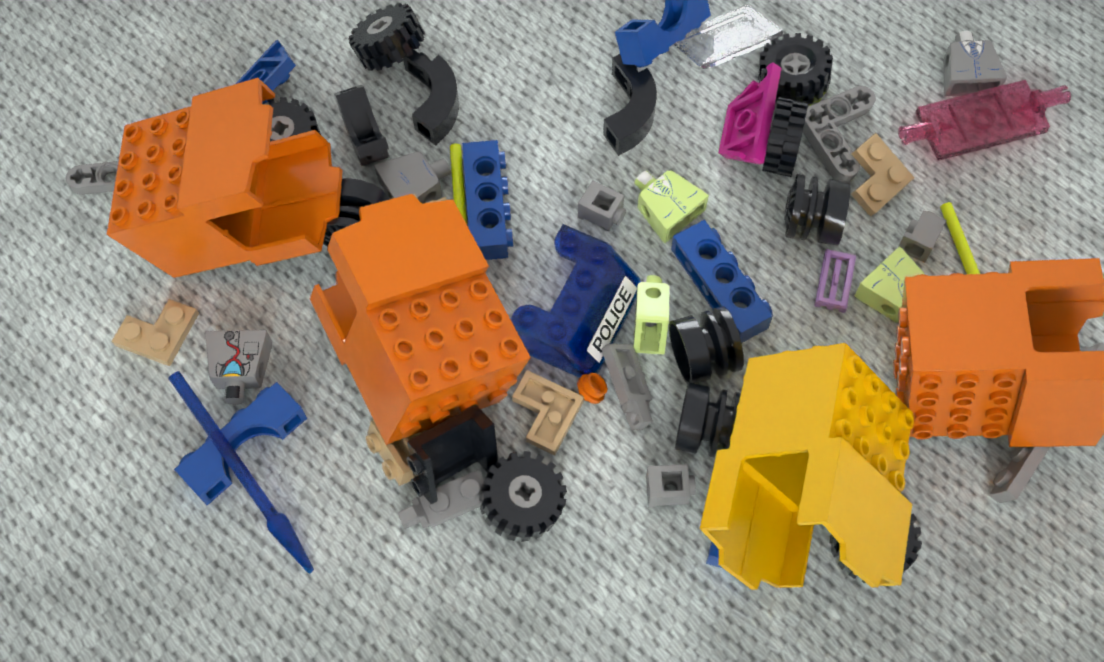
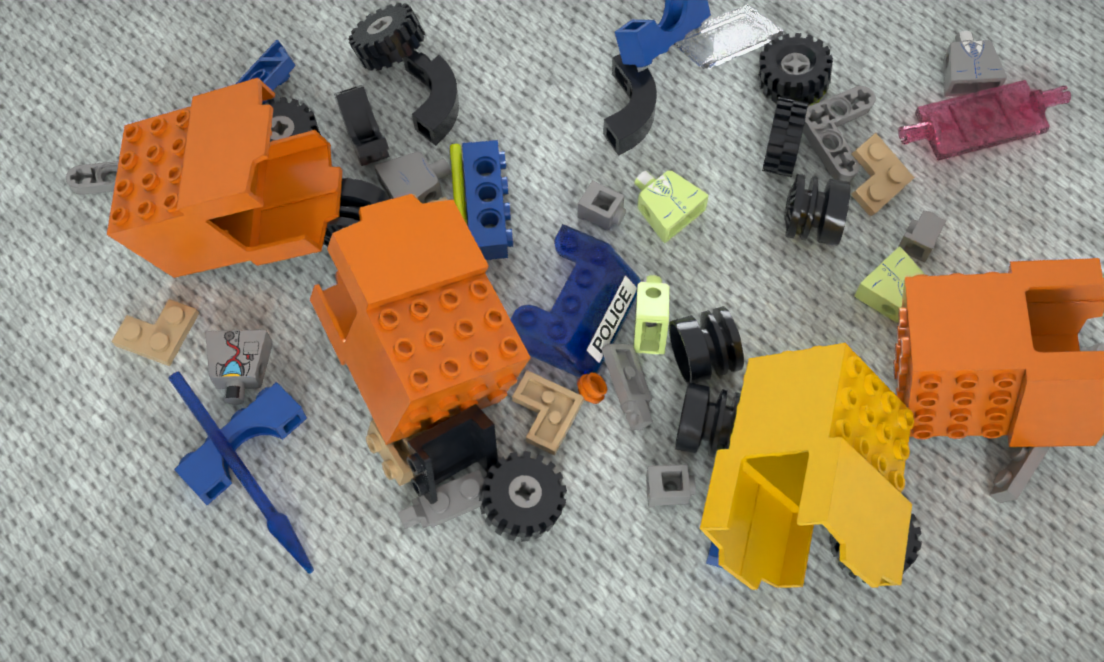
(703, 240): blue brick -> none
(750, 120): dark pink wing -> none
(830, 302): lavender tile -> none
(959, 238): neon yellow bar -> none

